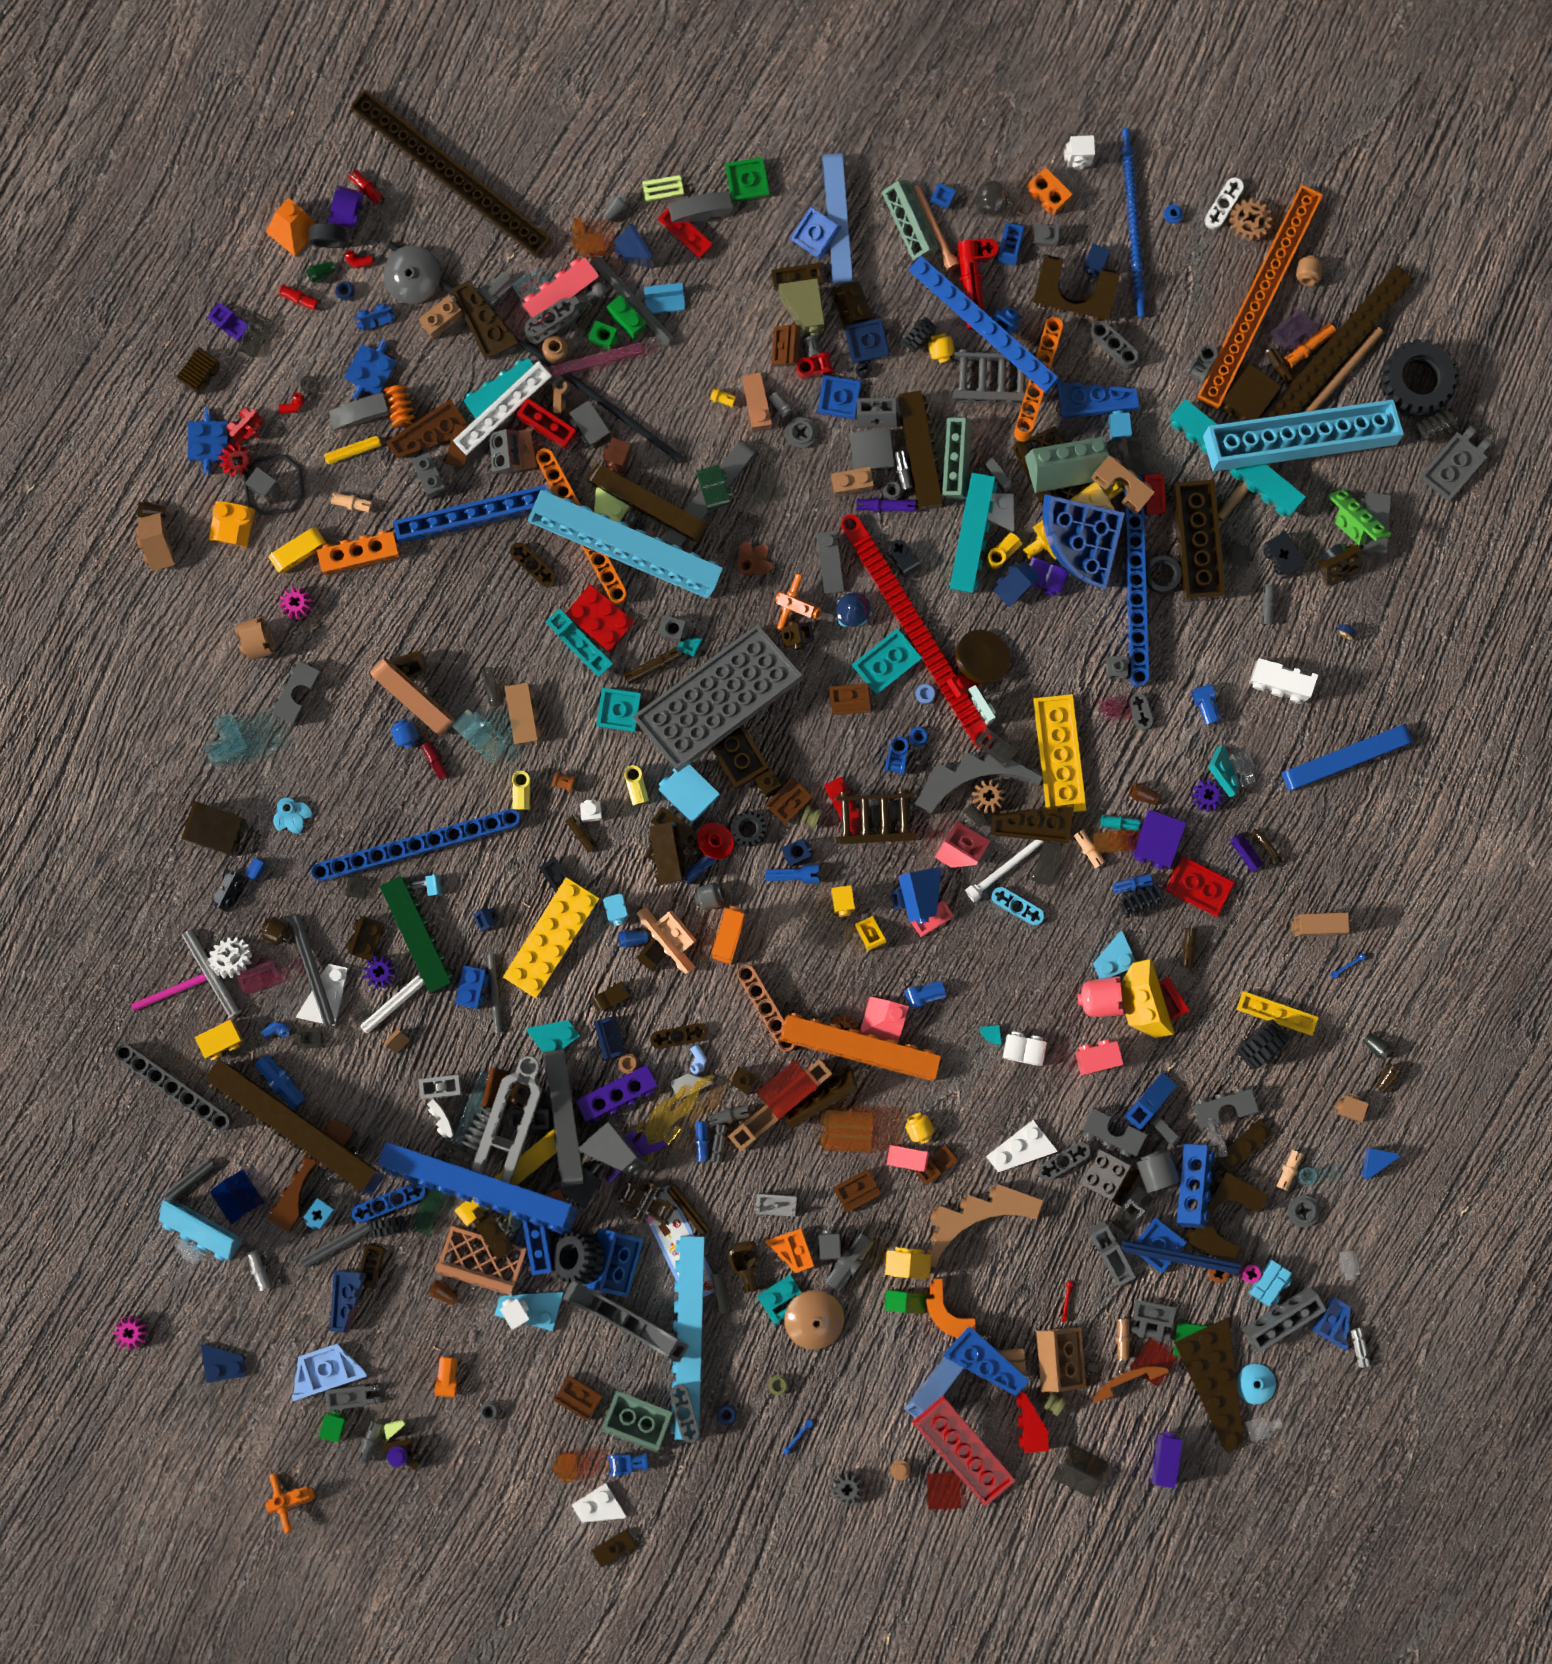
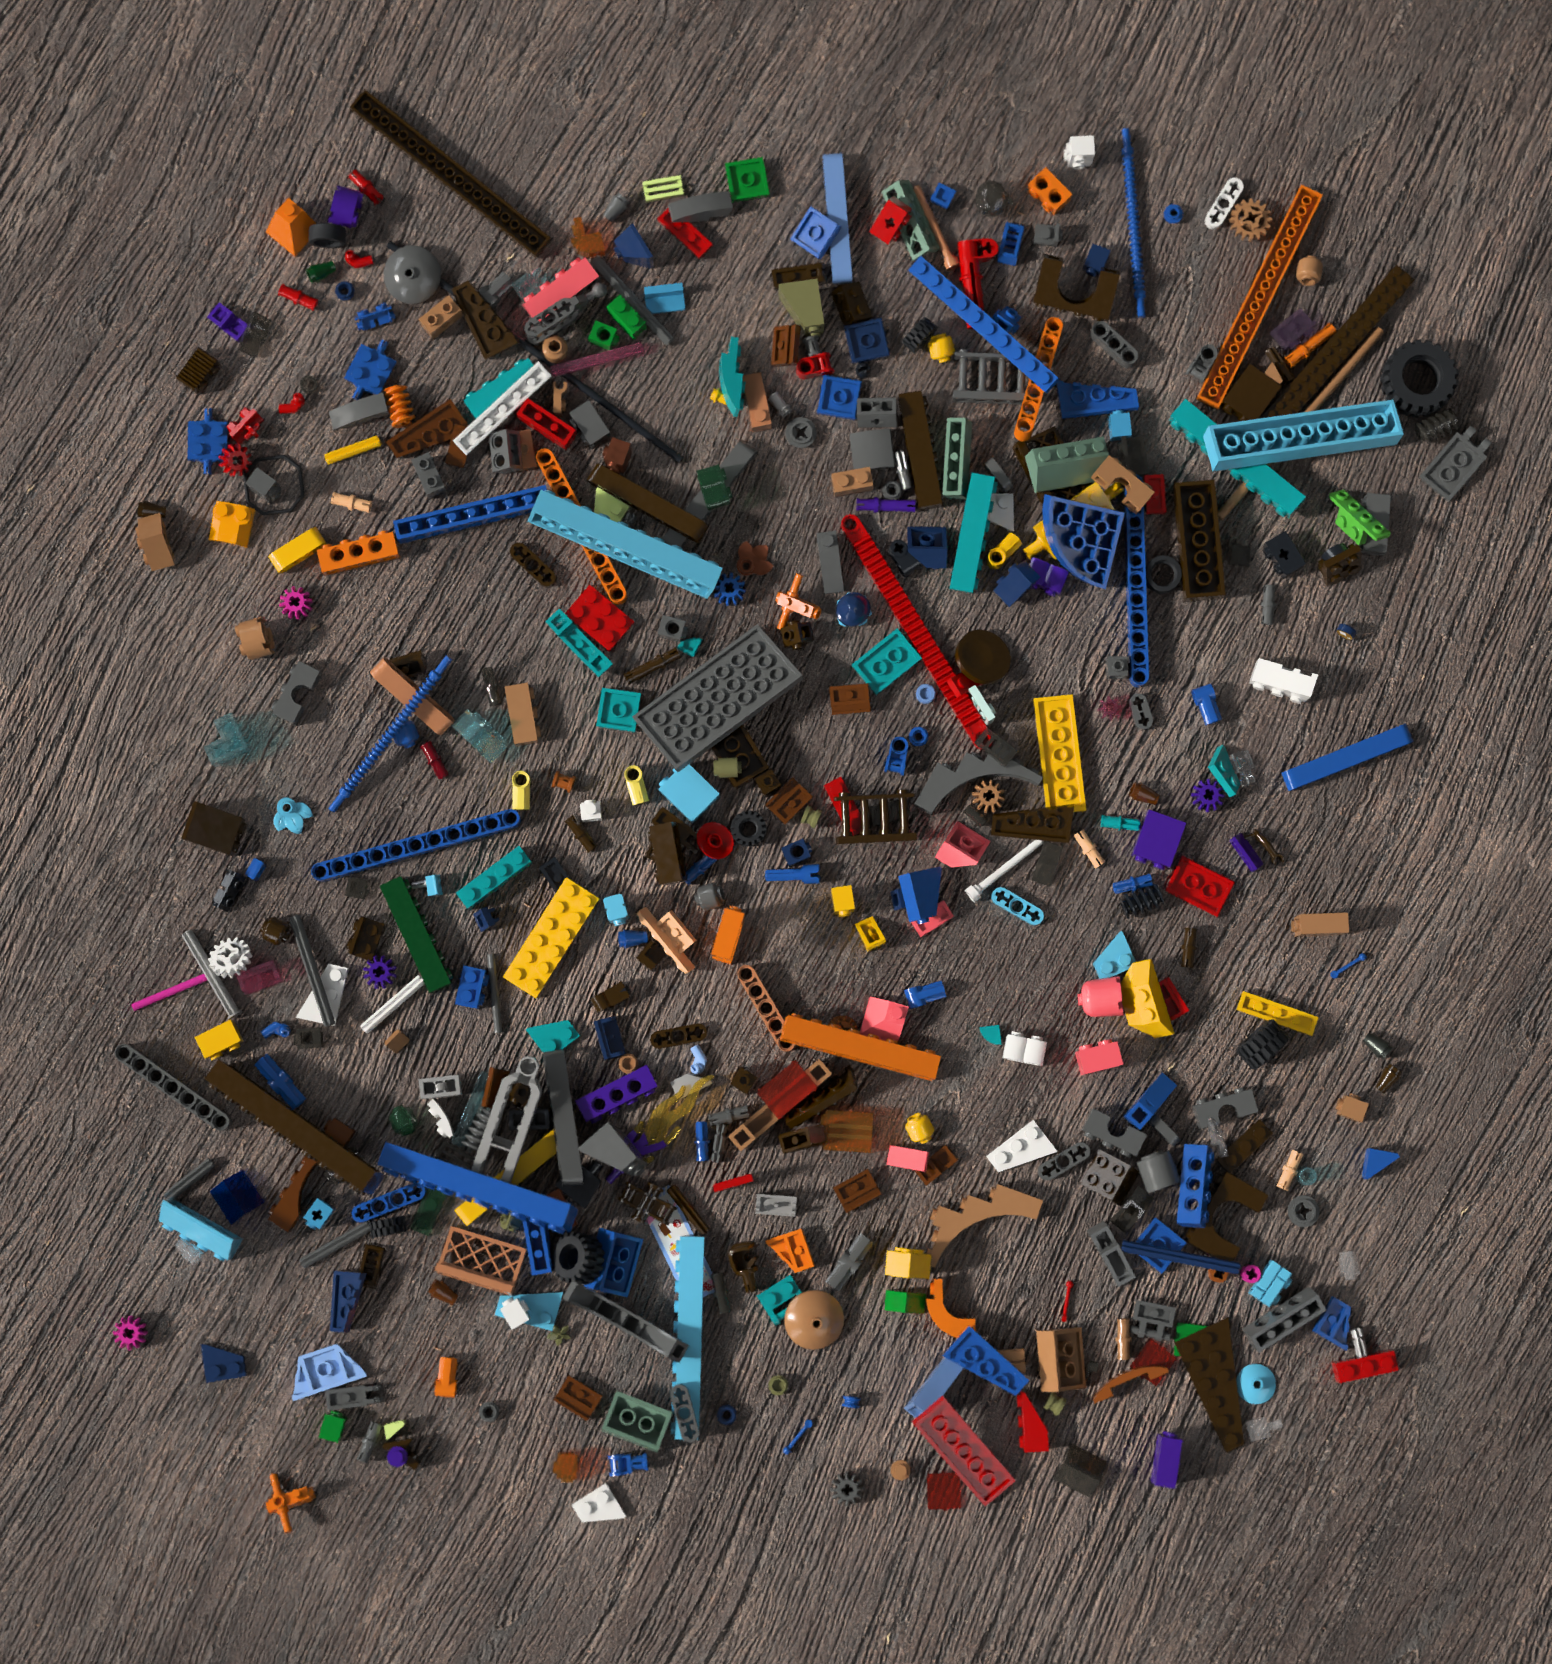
(258, 1270): light grey pin -> none
(403, 1120): none -> clear green head
(435, 676): none -> blue hose
(492, 1233): dark brown hinge -> none
(494, 878): none -> teal brick
(559, 1334): none -> olive plant
(613, 1548): dark brown plate -> none
(721, 590): none -> blue gear
(727, 767): none -> olive brick
(730, 378): none -> teal slope
(732, 1182): none -> red tile
(802, 1138): none -> dark brown brick
(829, 1244): dark grey brick -> none
(851, 1402): none -> blue bush
(882, 226): none -> red brick
(928, 545): none -> dark blue slope
(1113, 842): clear orange brick -> none
(1272, 373): none -> medium nougat slope
(1364, 1367): none -> red arch

